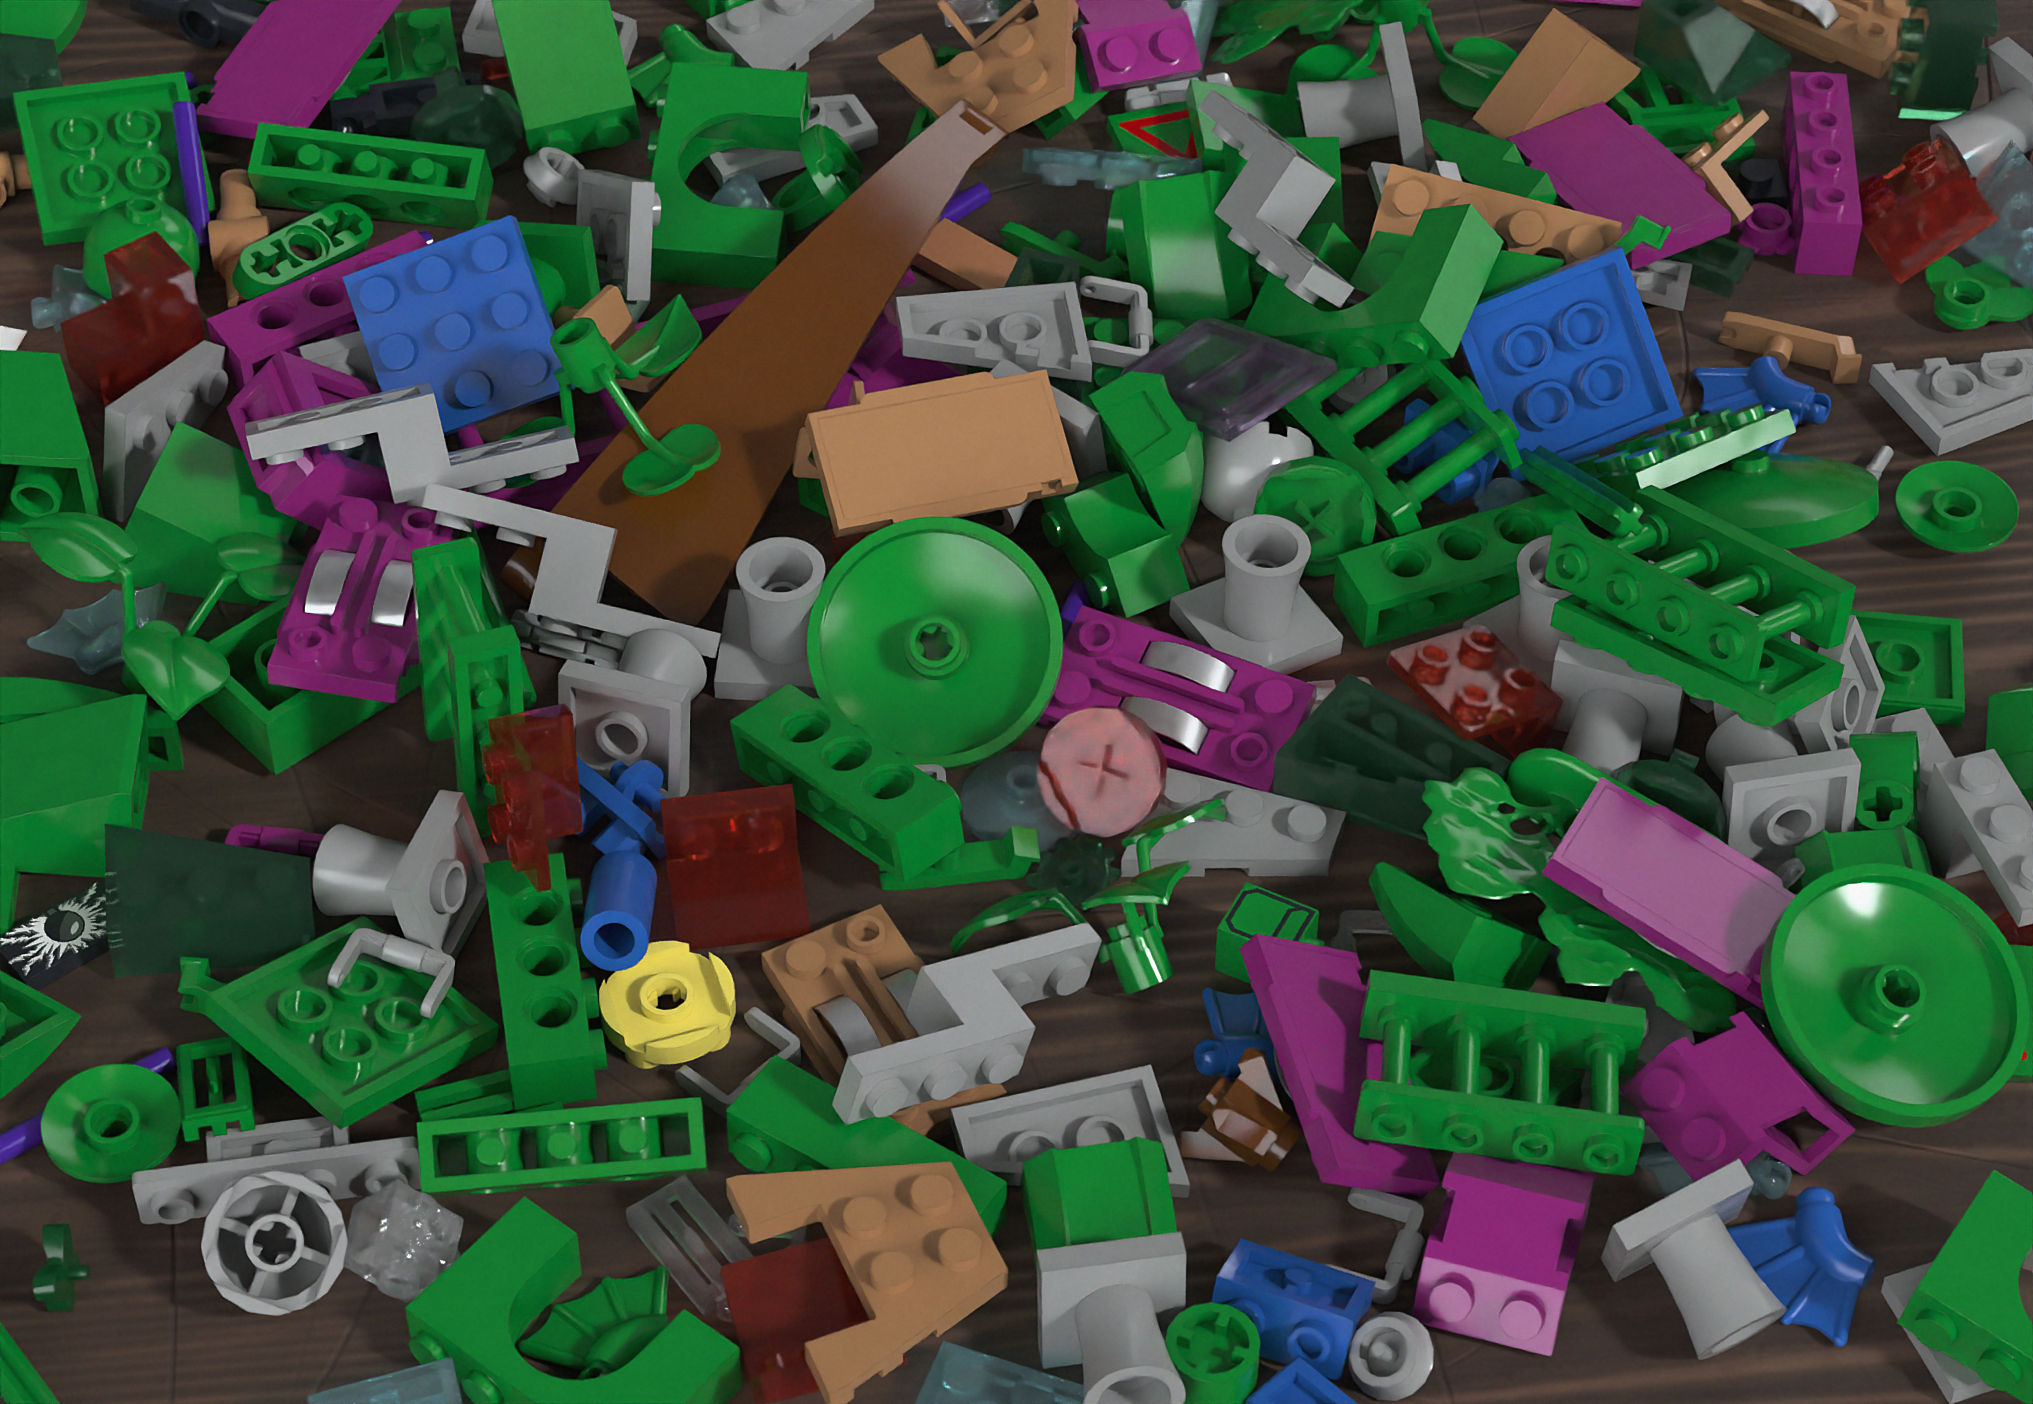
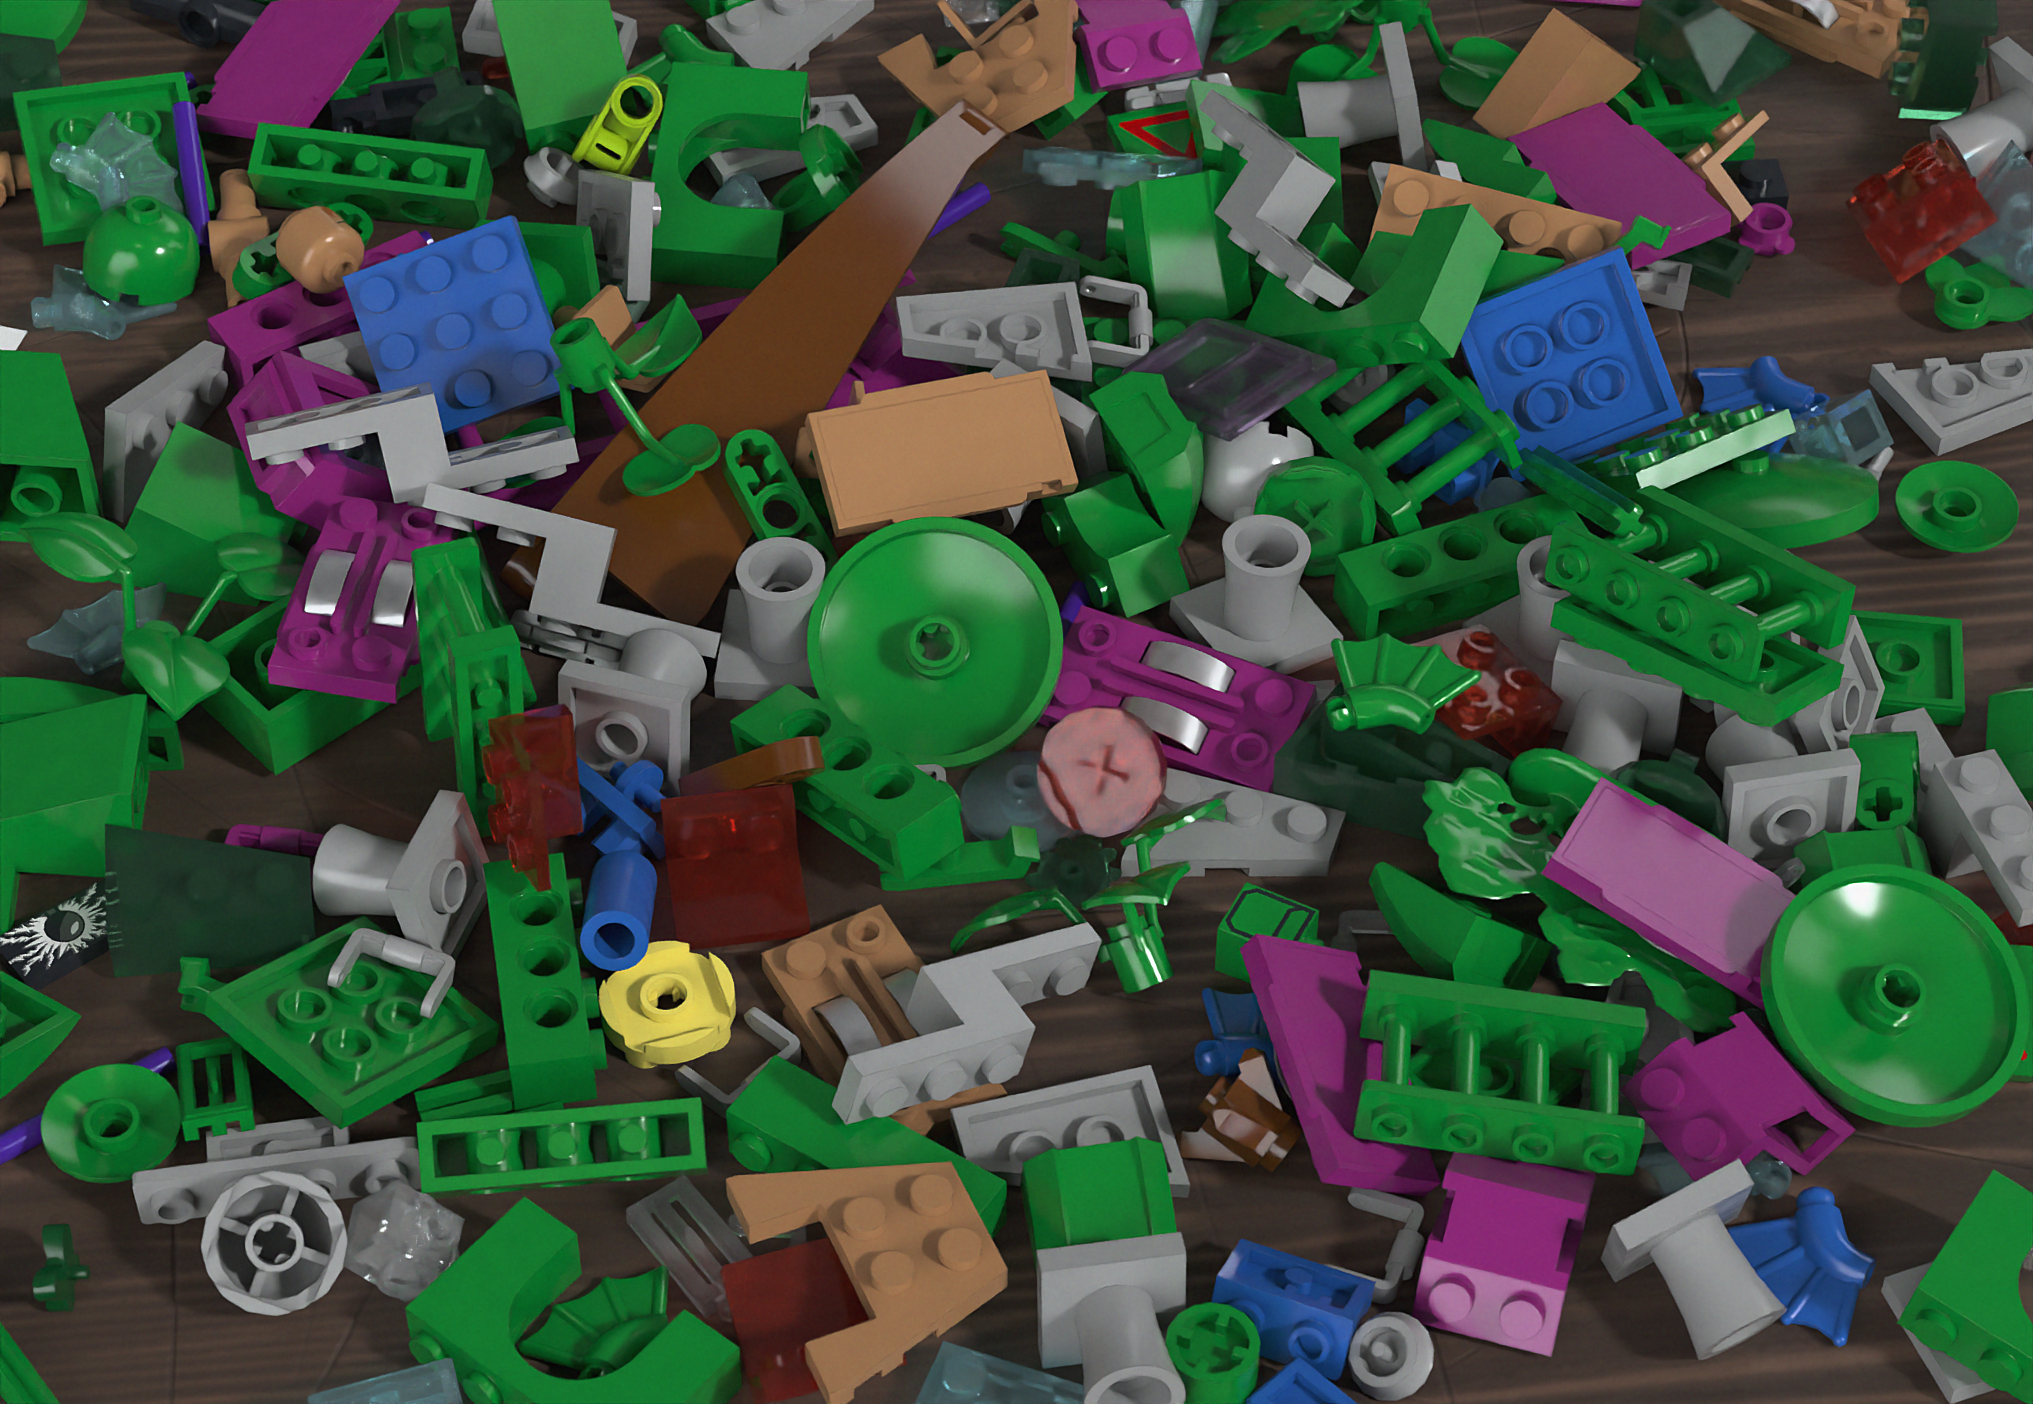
(117, 166): none -> clear light blue arm
(143, 325): clear red brick -> none
(319, 248): none -> medium nougat head
(619, 130): none -> lime piece
(745, 481): none -> green beam
(764, 767): none -> reddish brown beam
(964, 259): nougat tile -> none
(1393, 684): none -> green arm
(1792, 344): medium nougat piece -> none
(1821, 174): magenta brick -> none
(1842, 429): none -> clear light blue brick

